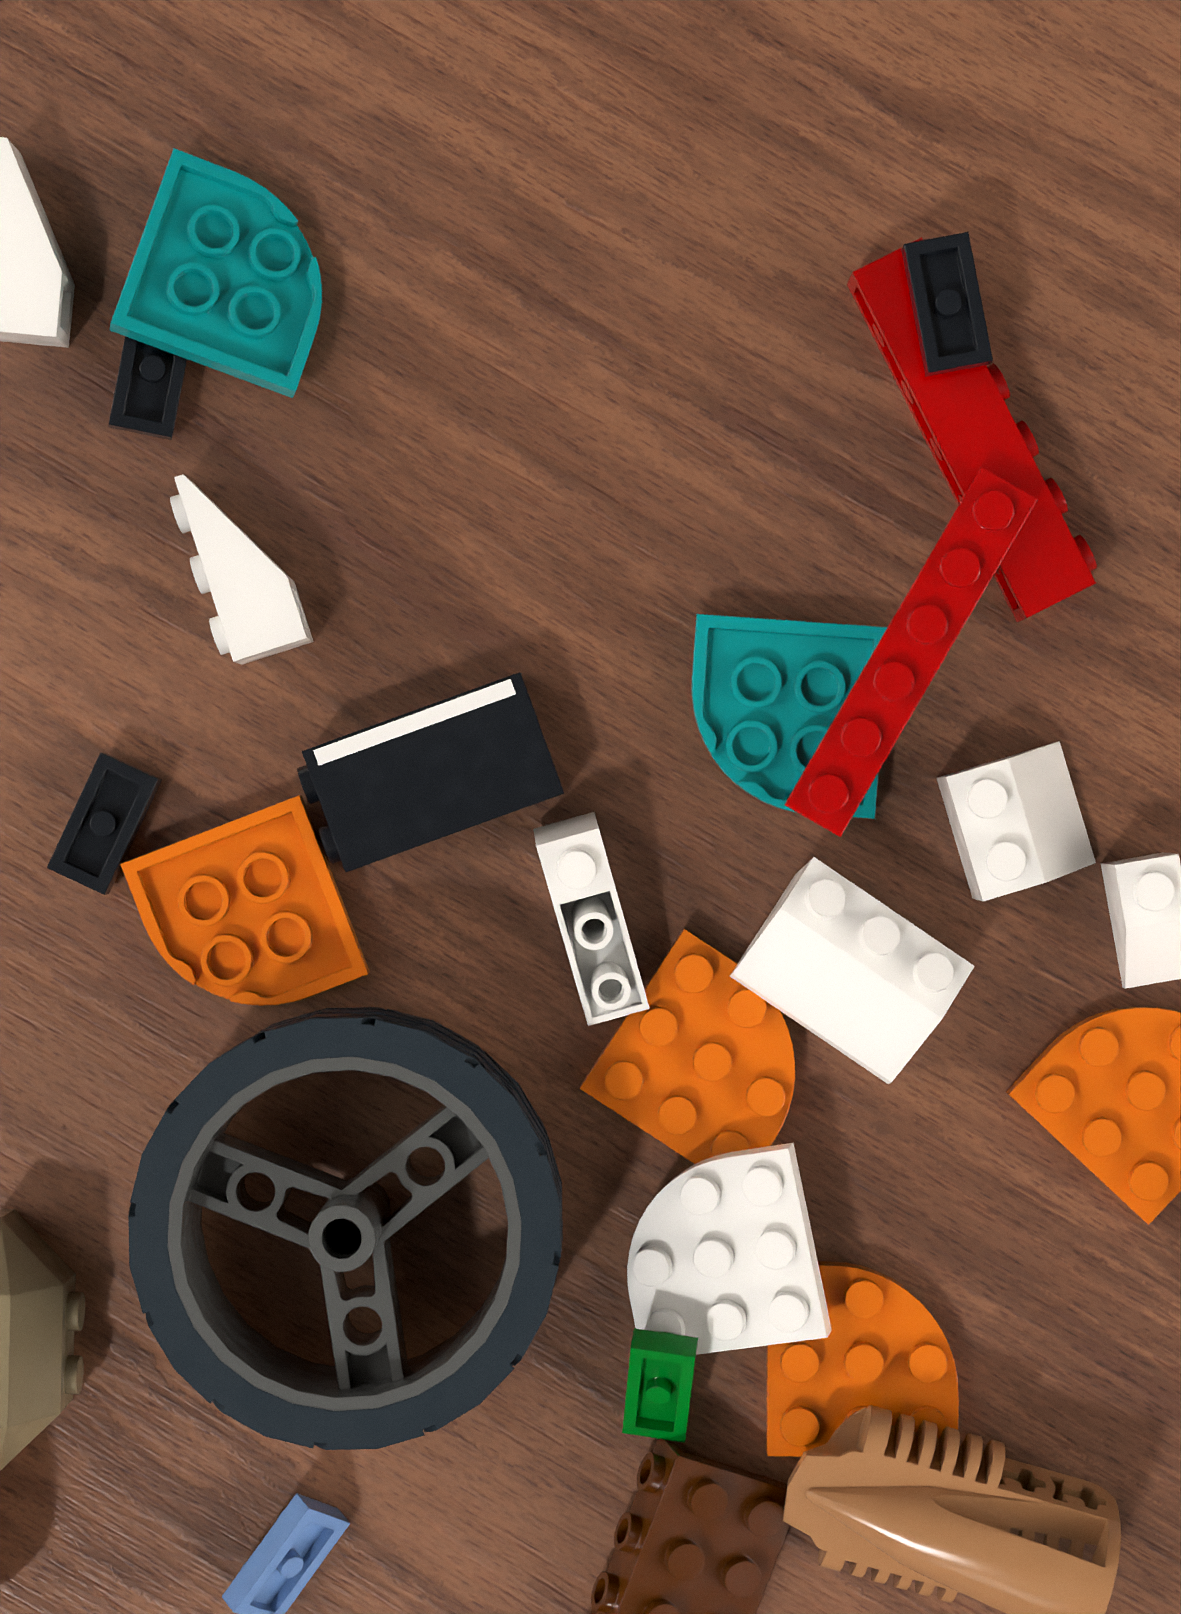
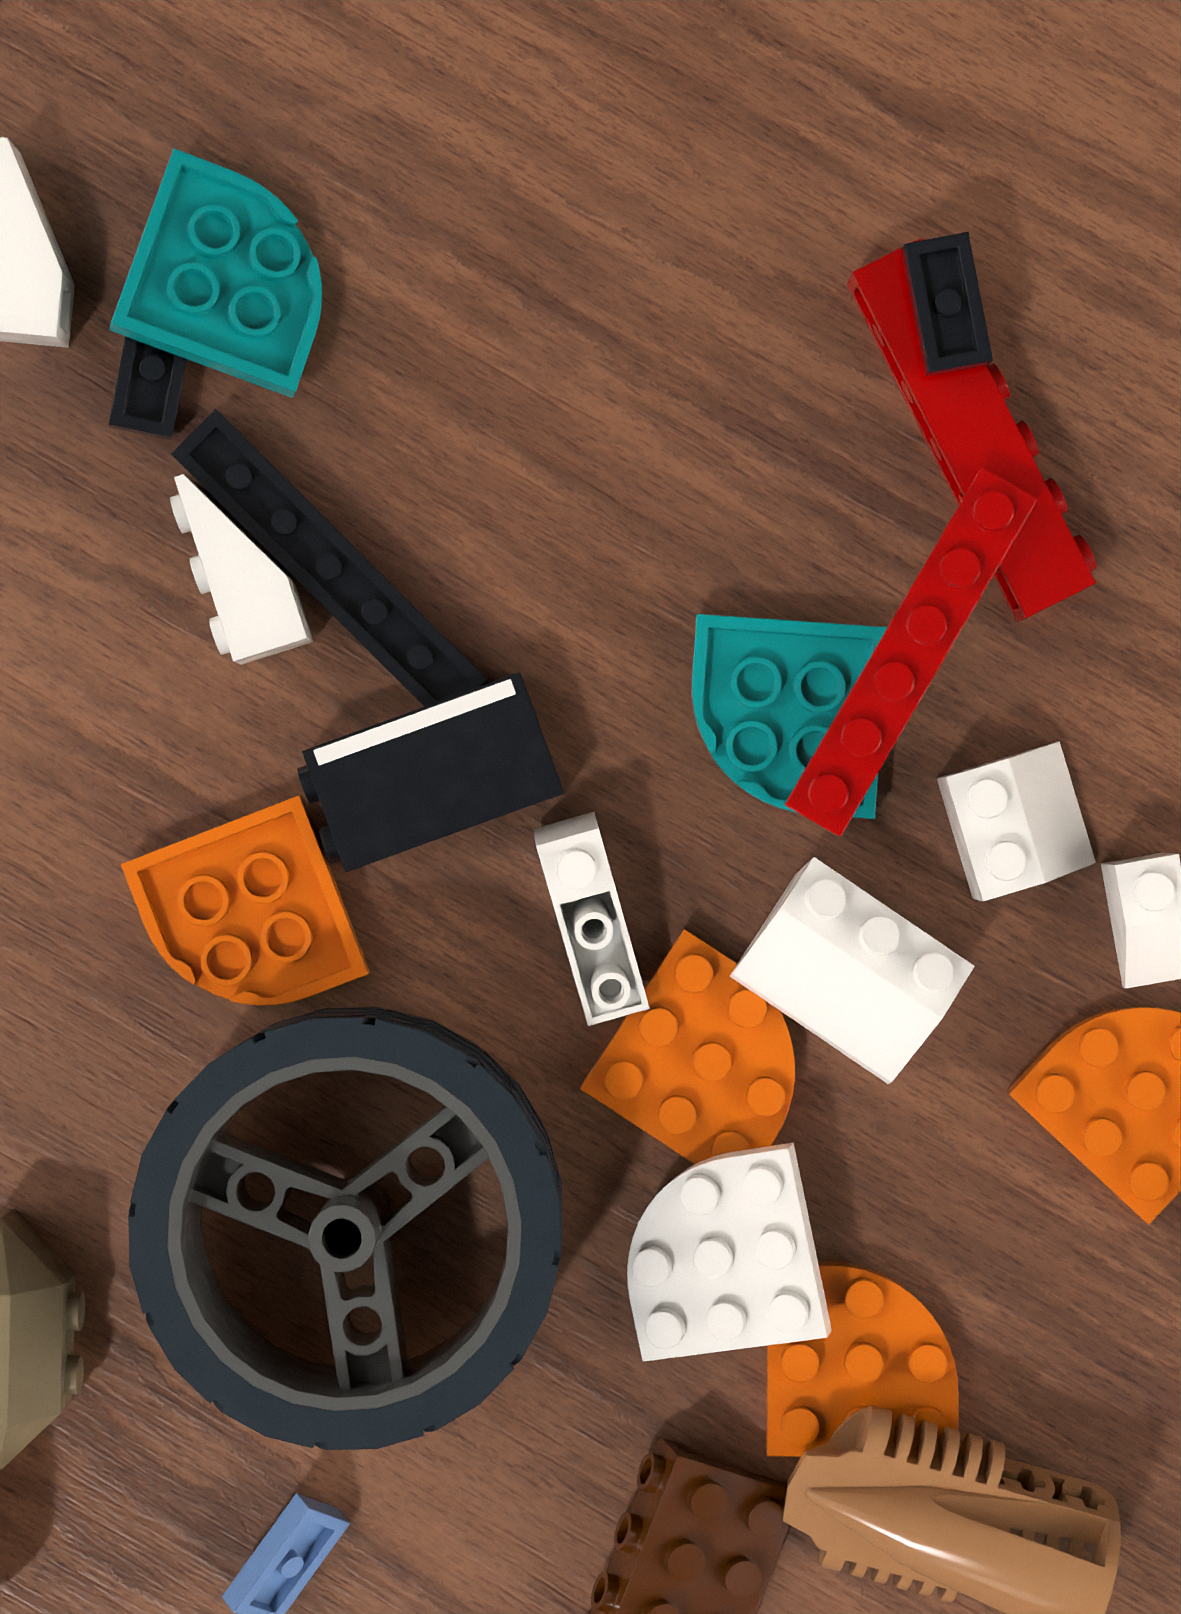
(104, 823): black plate -> none
(325, 562): none -> black plate
(659, 1385): green plate -> none

